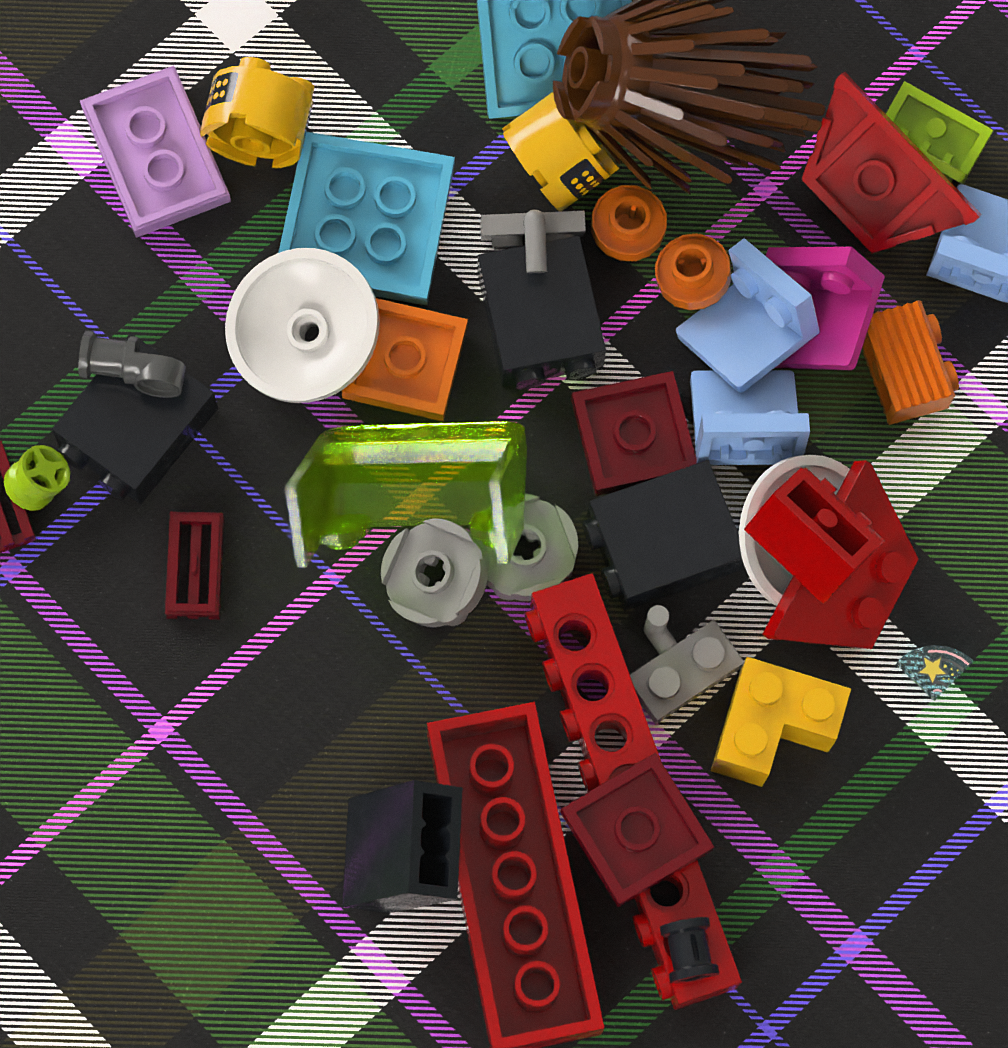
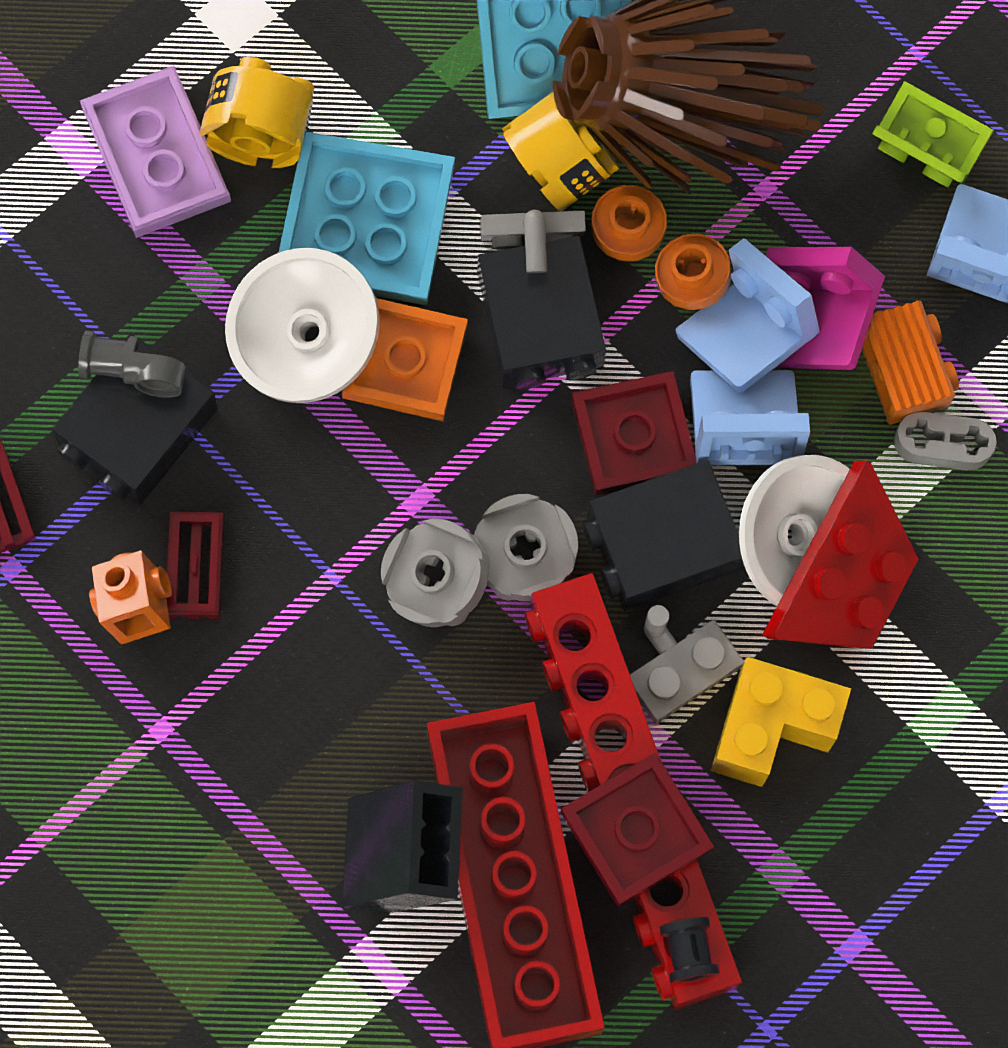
(38, 464): lime wheel -> none
(131, 596): none -> orange brick
(406, 476): clear neon green windscreen -> none
(814, 533): red brick -> none
(878, 176): red wing -> none
(934, 667): clear light blue tile -> none
(946, 429): none -> light grey beam

